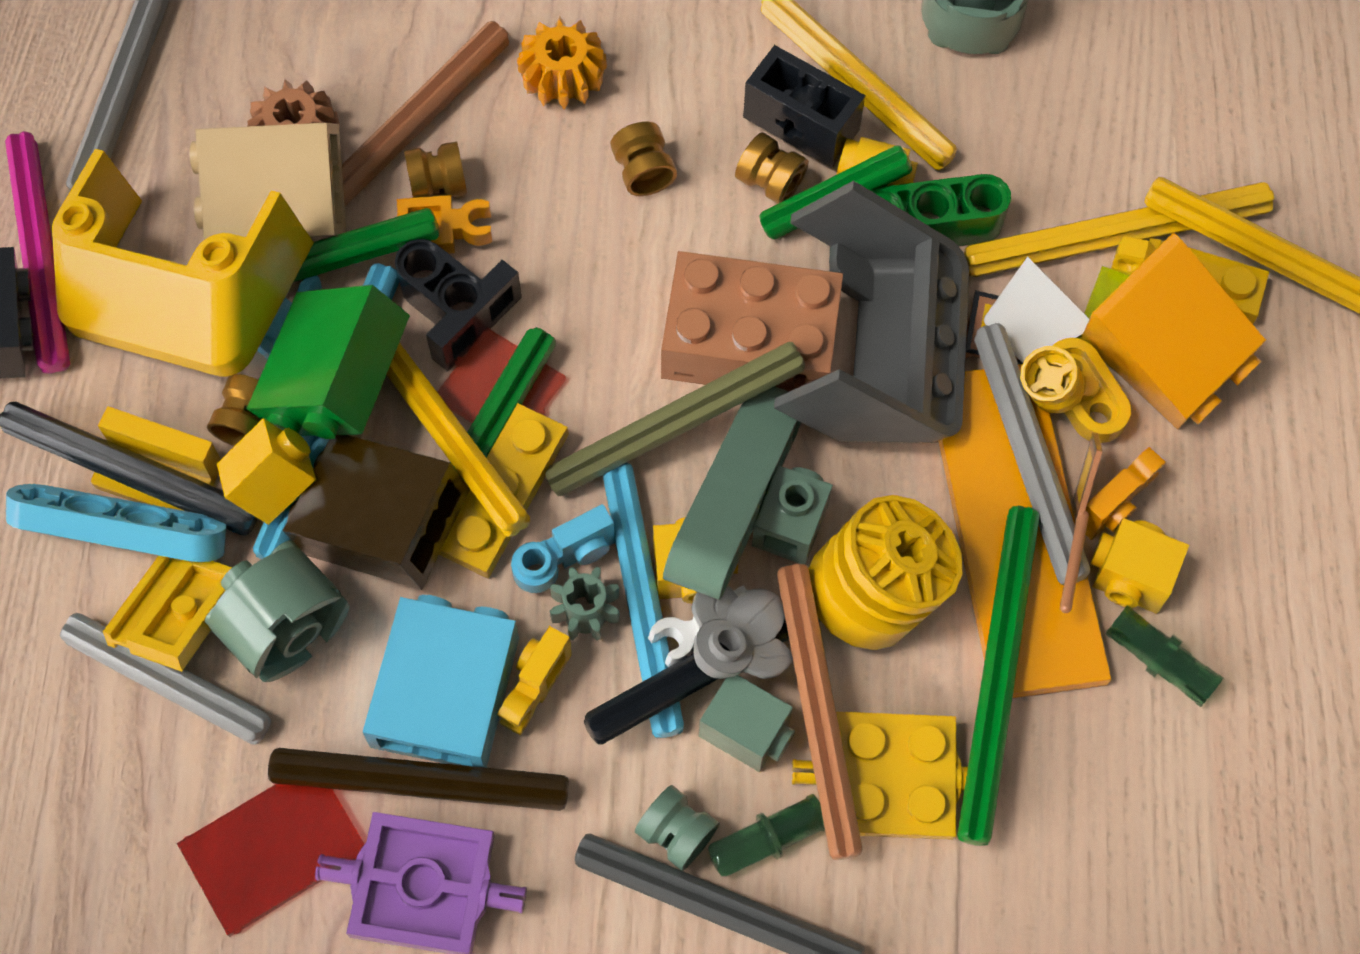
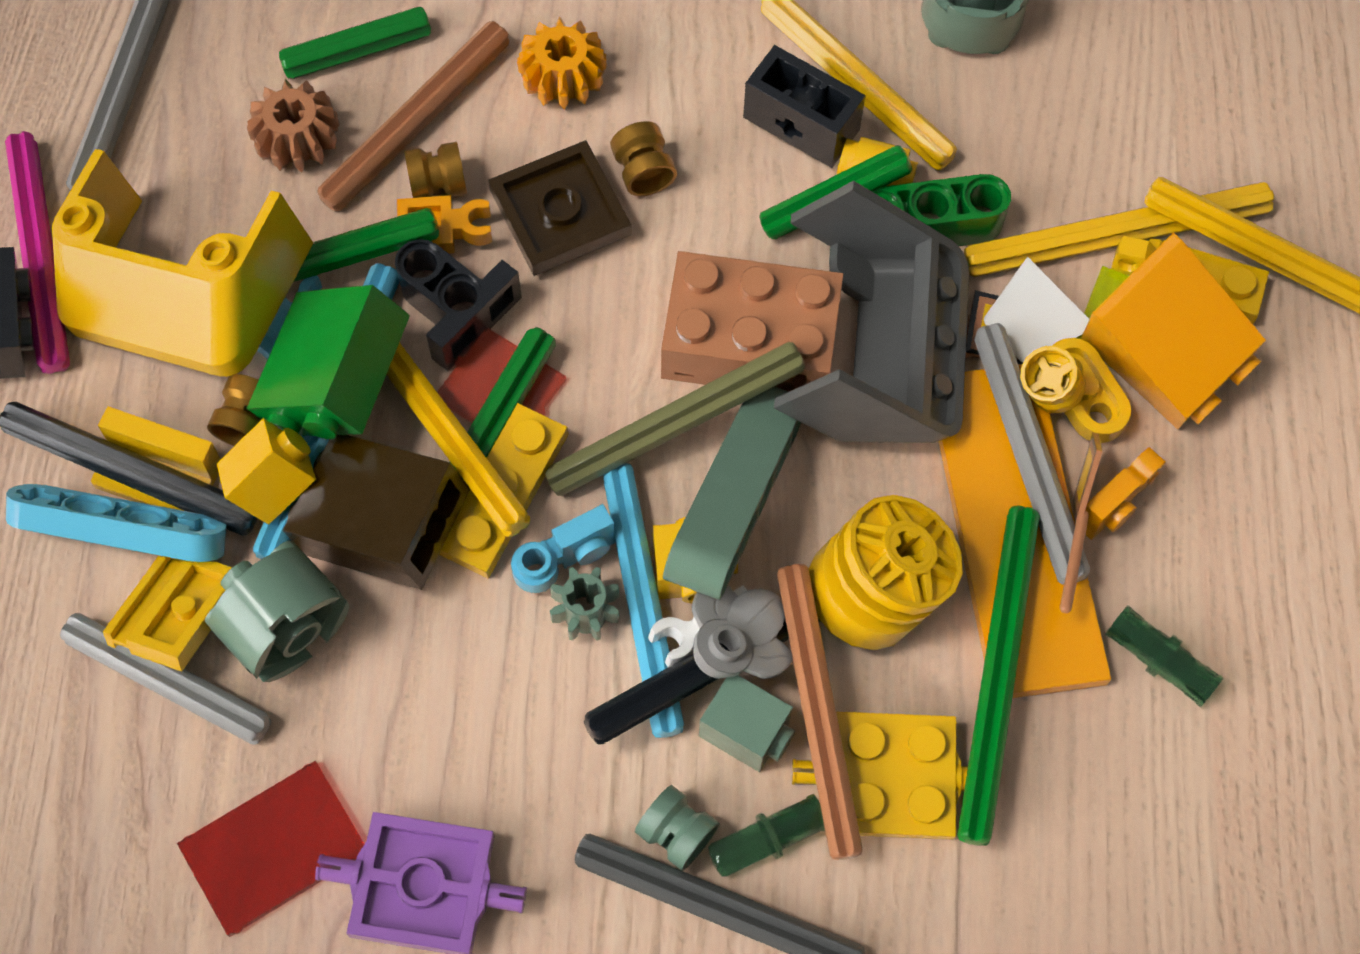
(246, 163): tan brick -> none
(355, 42): none -> green axle
(418, 779): dark brown axle -> none
(442, 682): medium azure brick -> none
(540, 668): yellow plate -> none
(560, 207): none -> dark brown plate
(771, 168): pearl gold wheel -> none
(792, 513): sand green brick -> none
(1138, 565): yellow brick -> none

